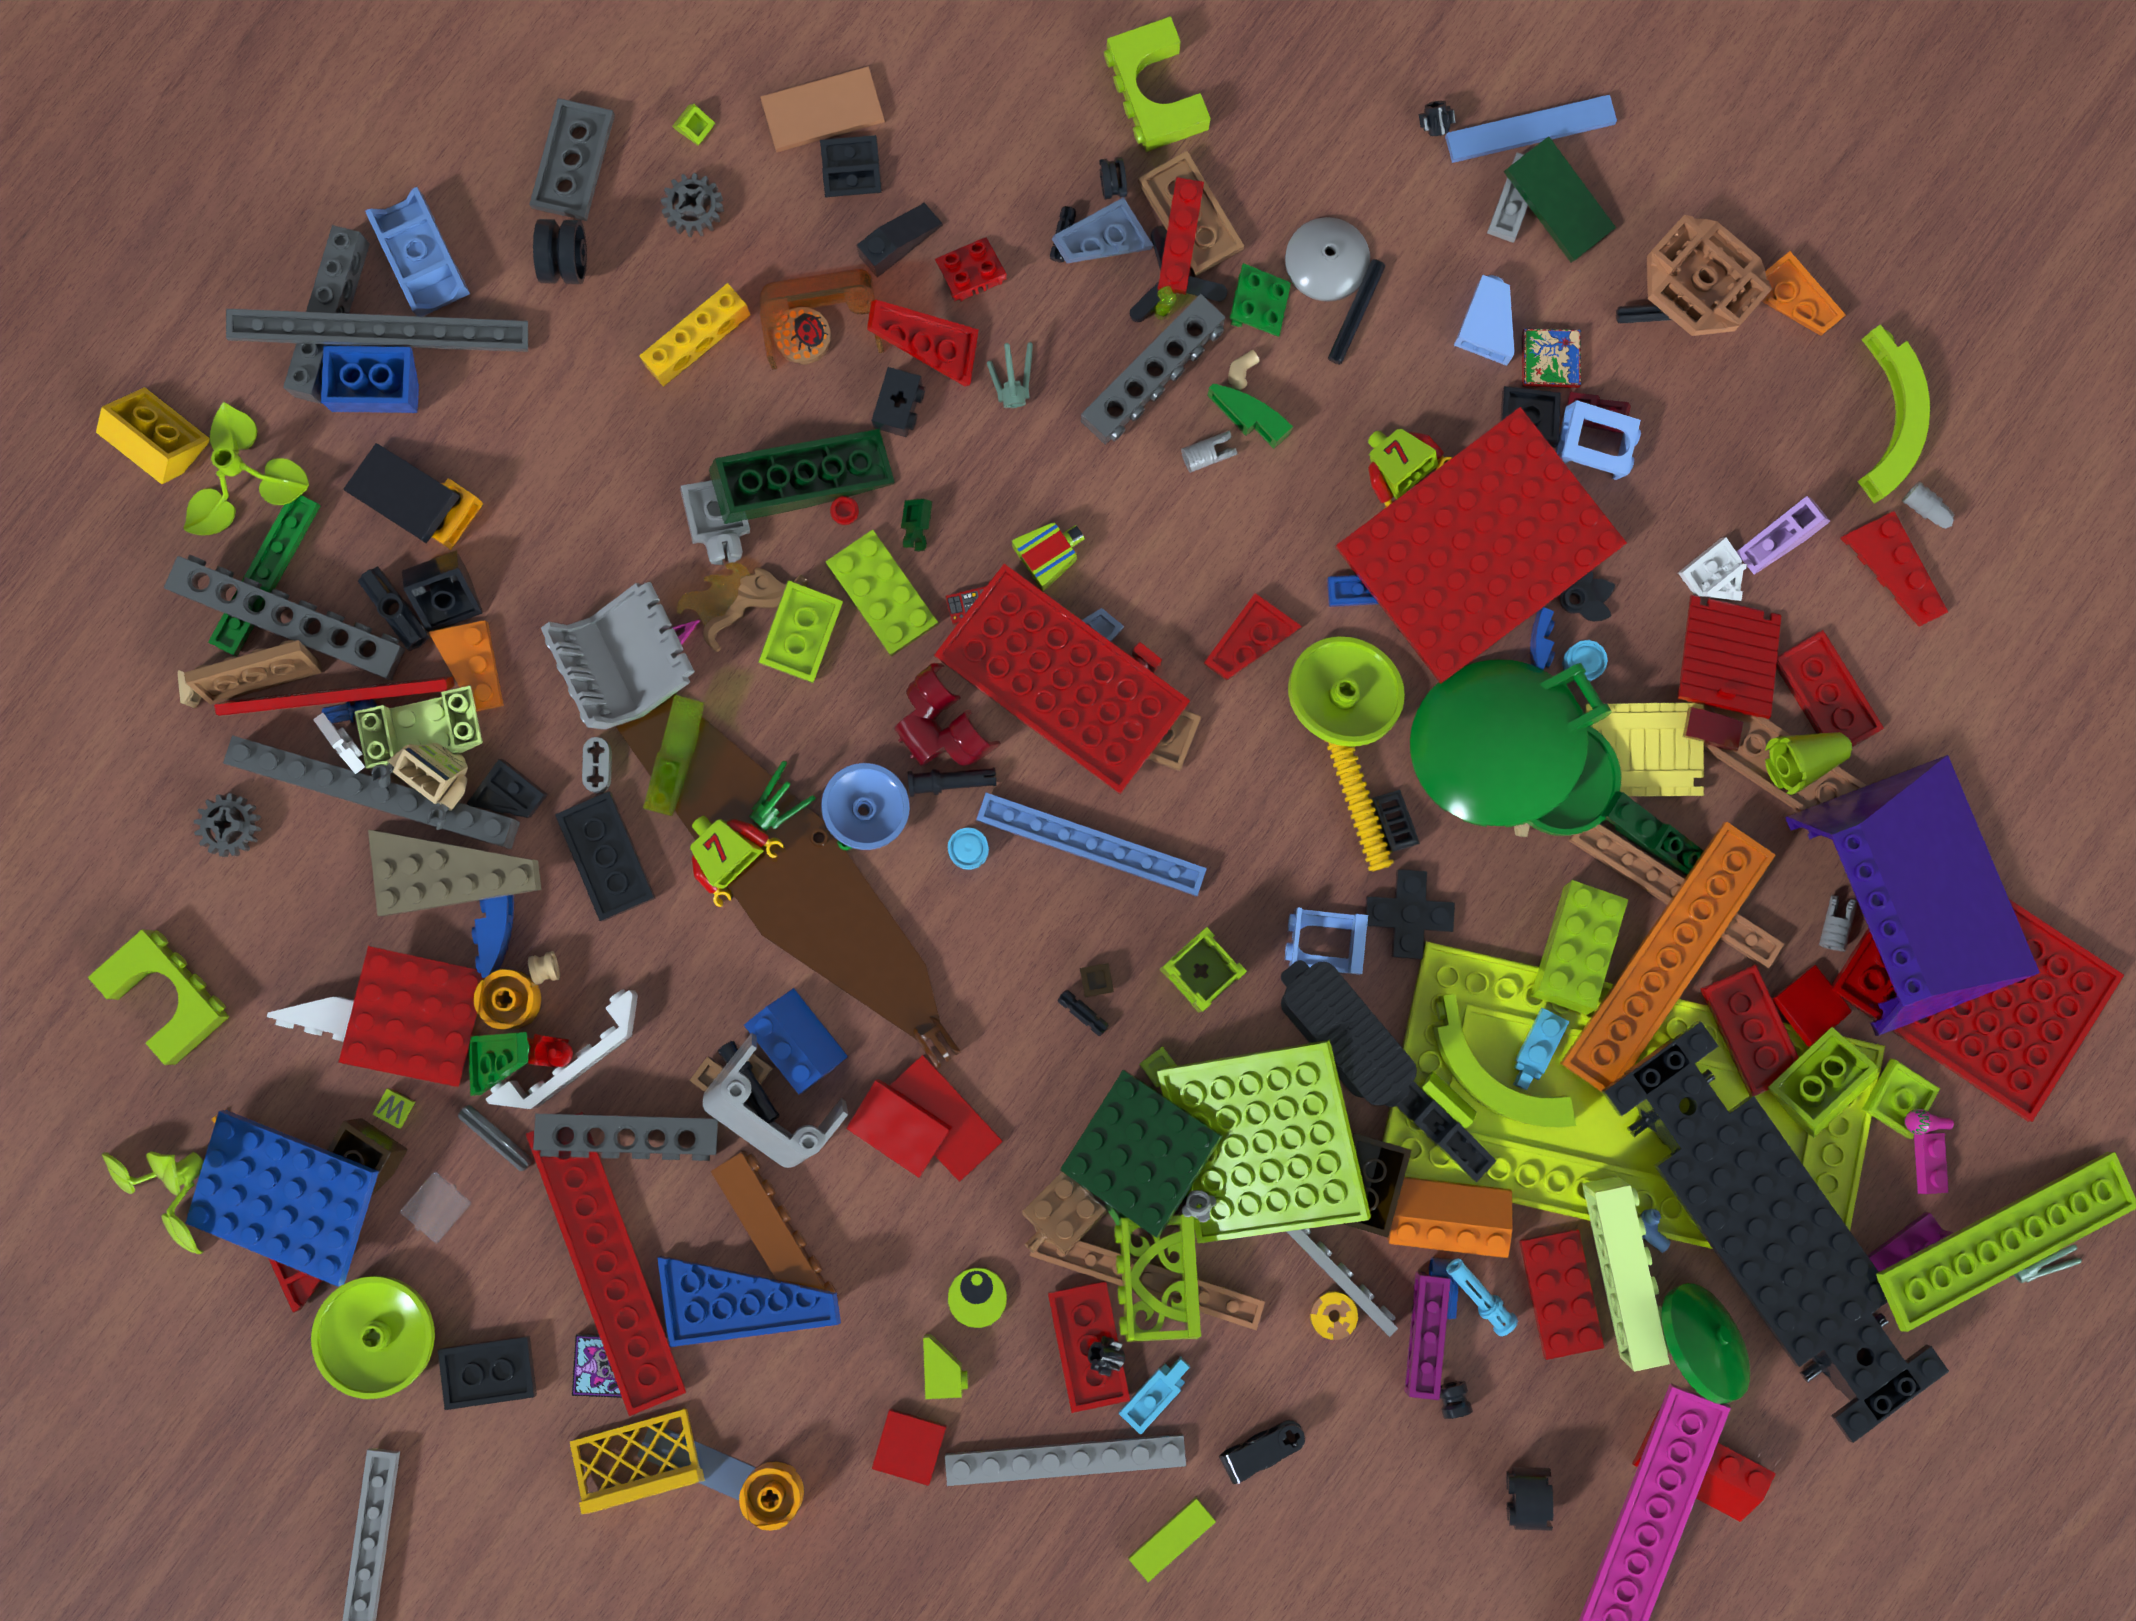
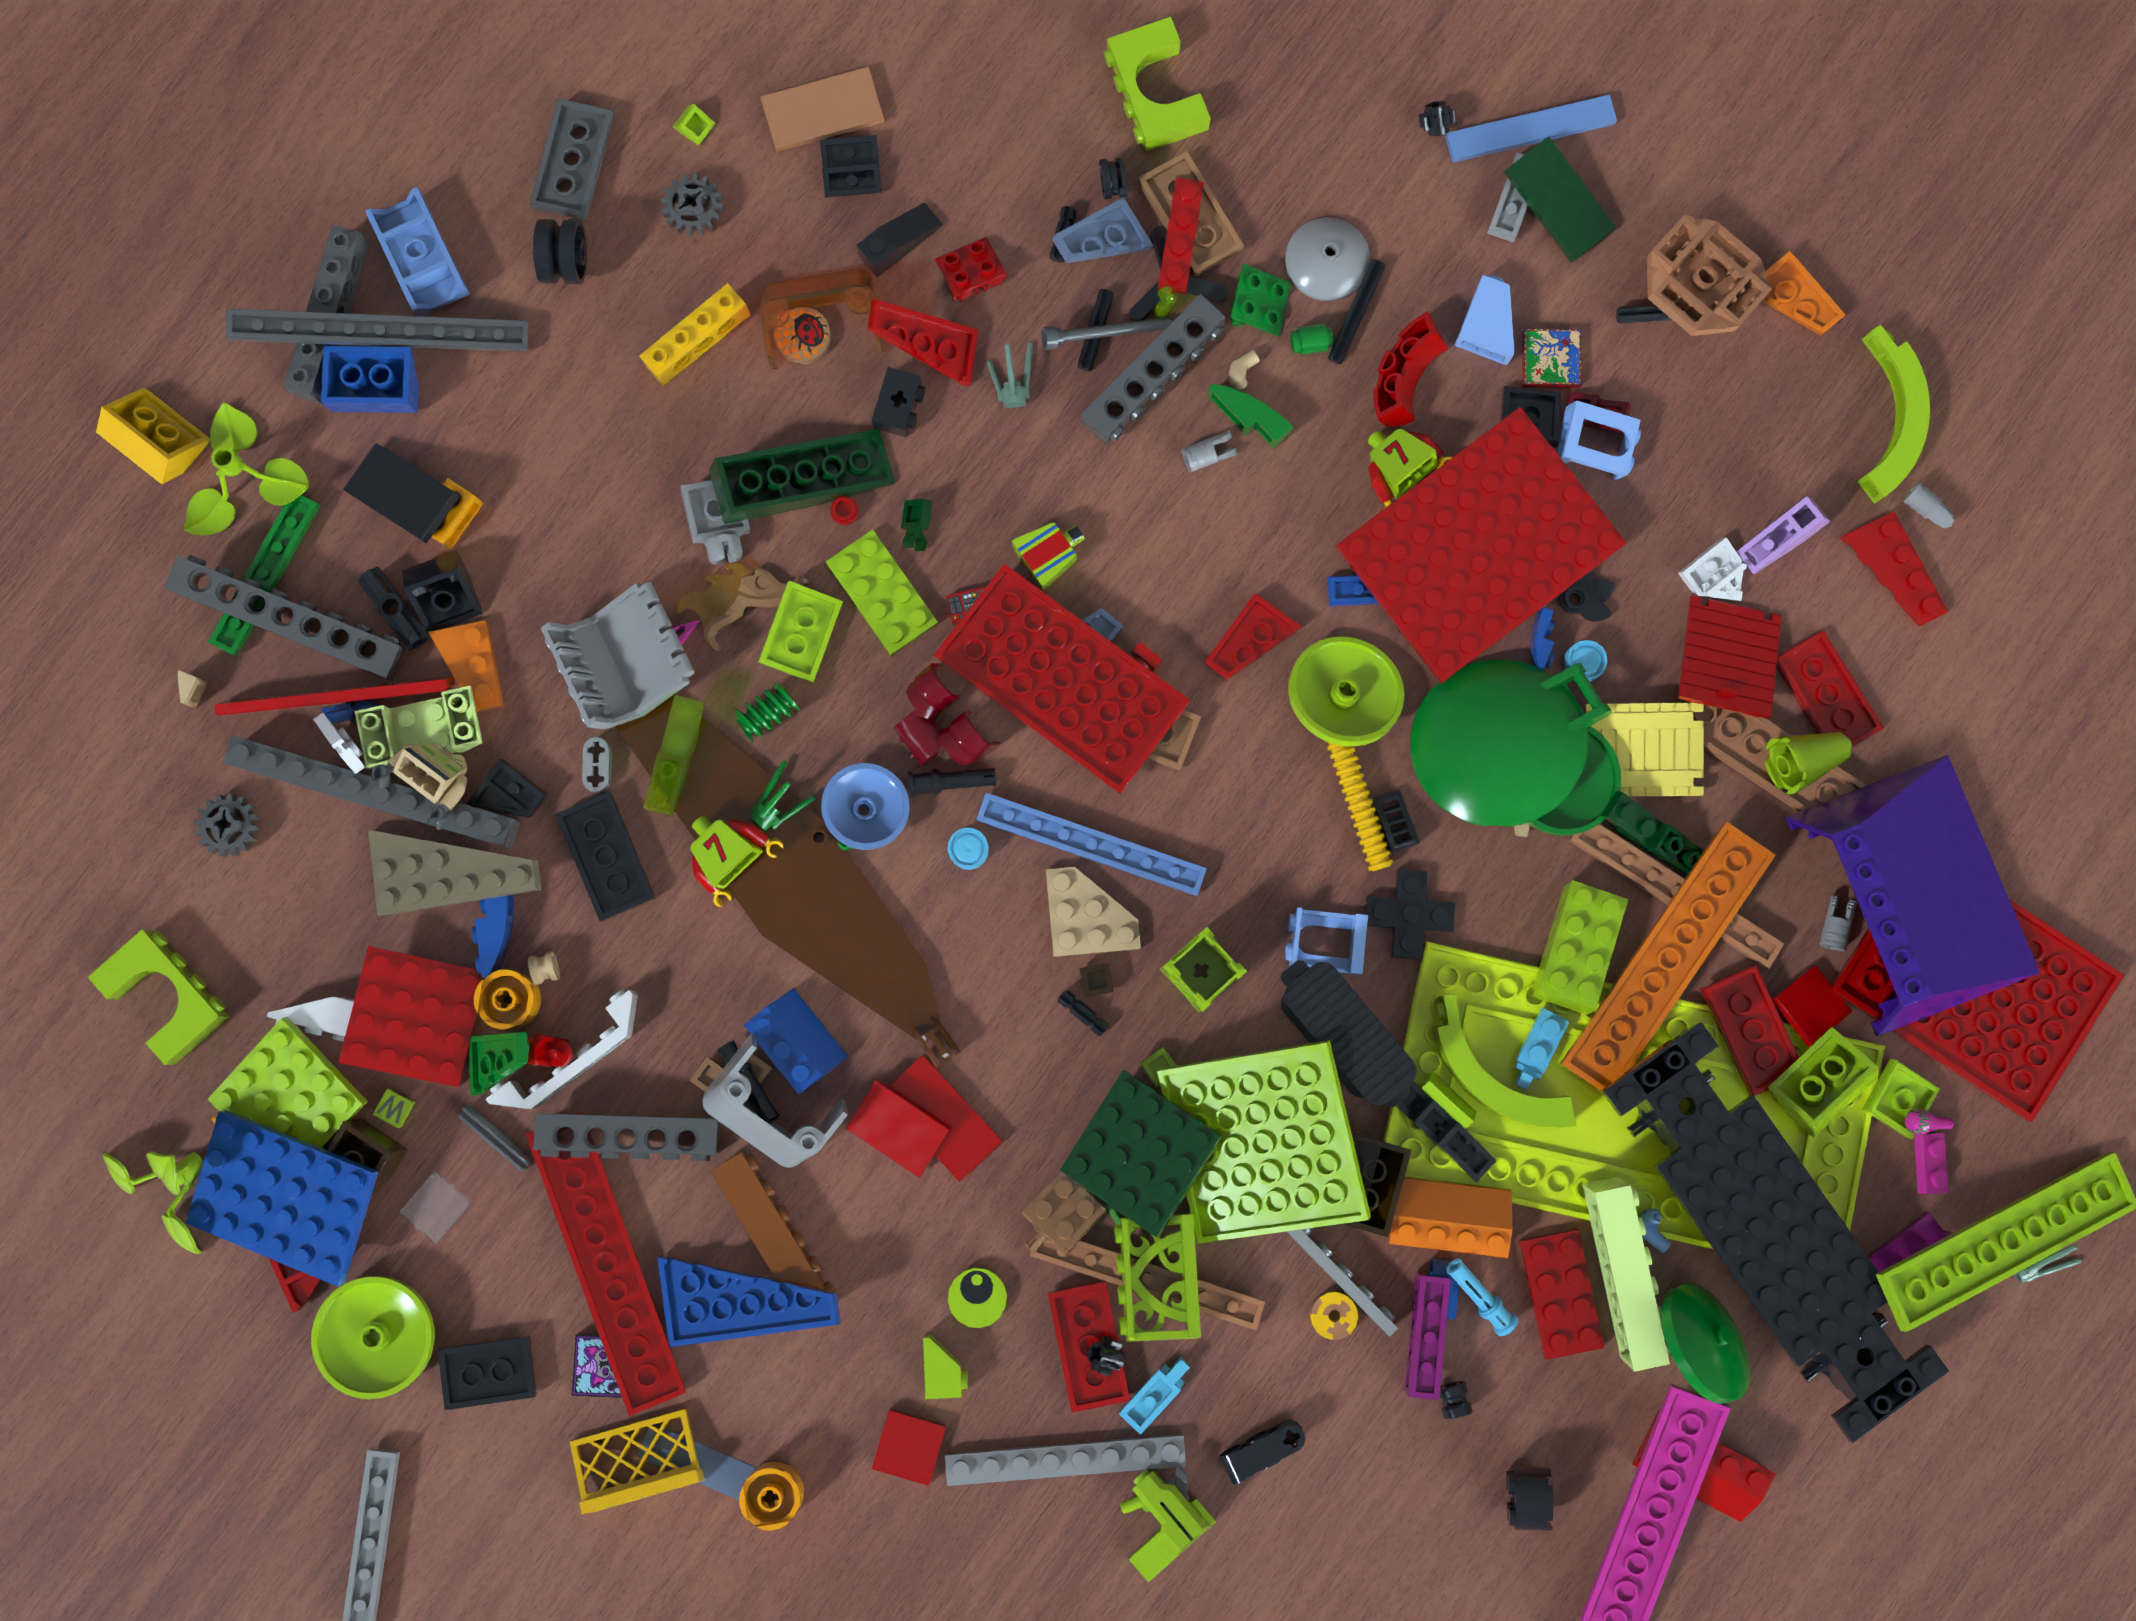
(253, 672): medium nougat plate -> none
(290, 1088): none -> lime plate
(765, 711): none -> green piece
(1054, 337): none -> dark grey piece
(1086, 917): none -> tan plate
(1098, 318): none -> black axle
(1170, 1506): none -> lime piece
(1195, 1198): light grey plate -> none
(1311, 339): none -> green brick
(1402, 368): none -> red brick
(1713, 729): dark red slope -> none

